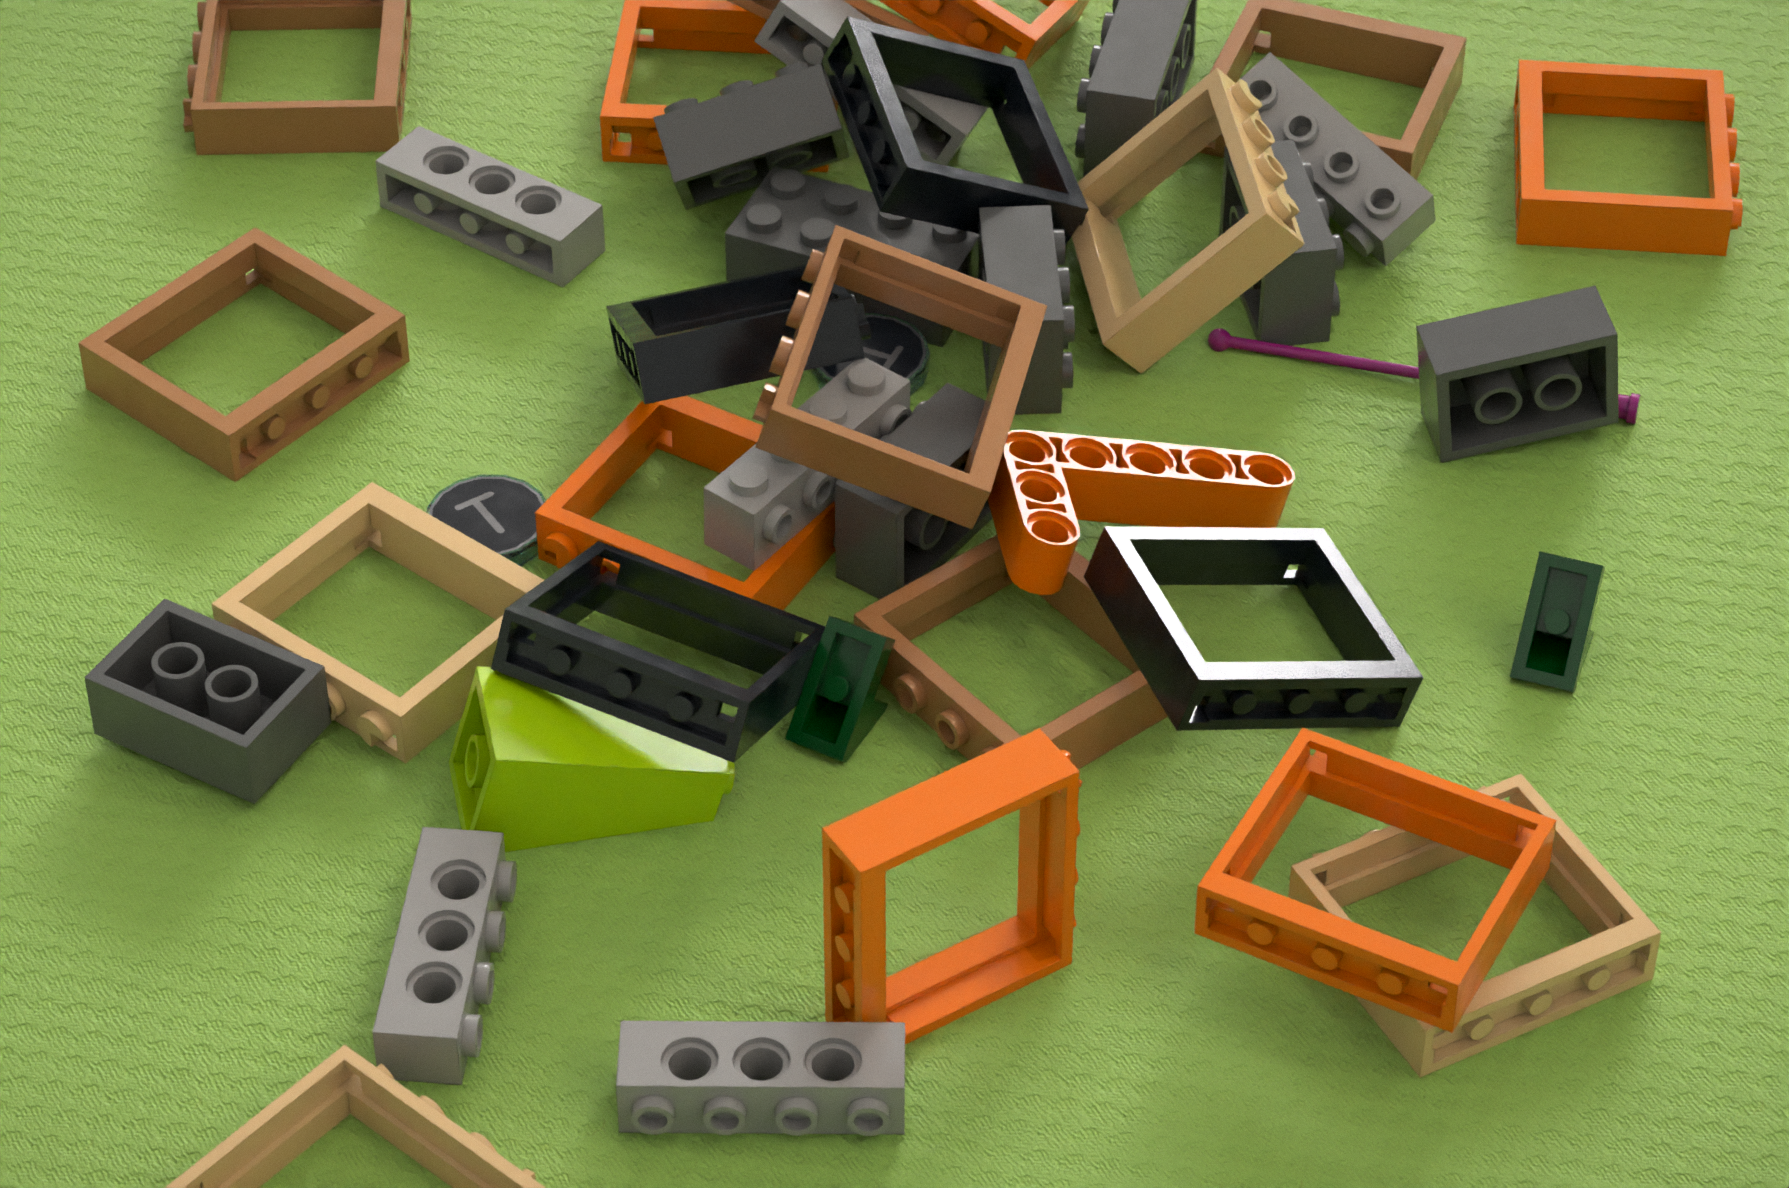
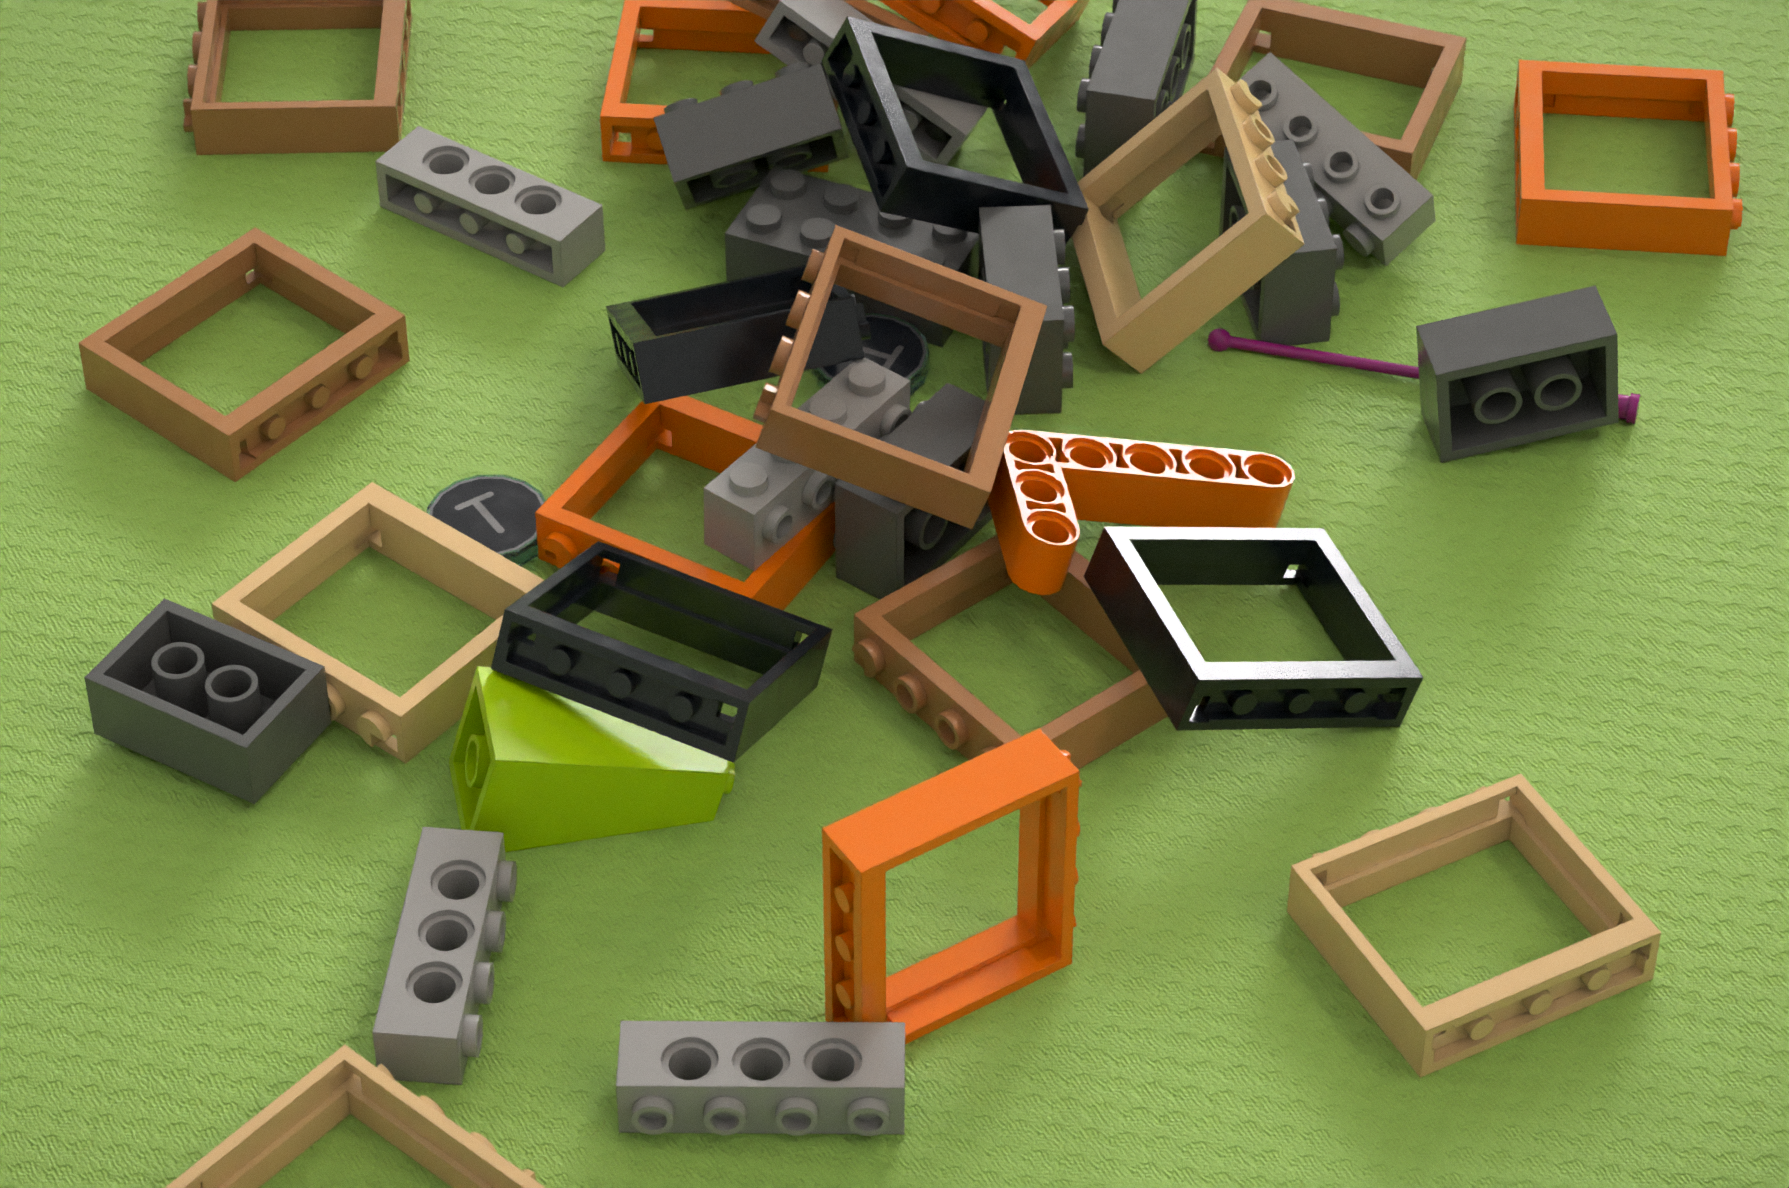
(840, 690): dark green slope -> none
(1342, 951): orange window -> none
(1557, 622): dark green slope -> none

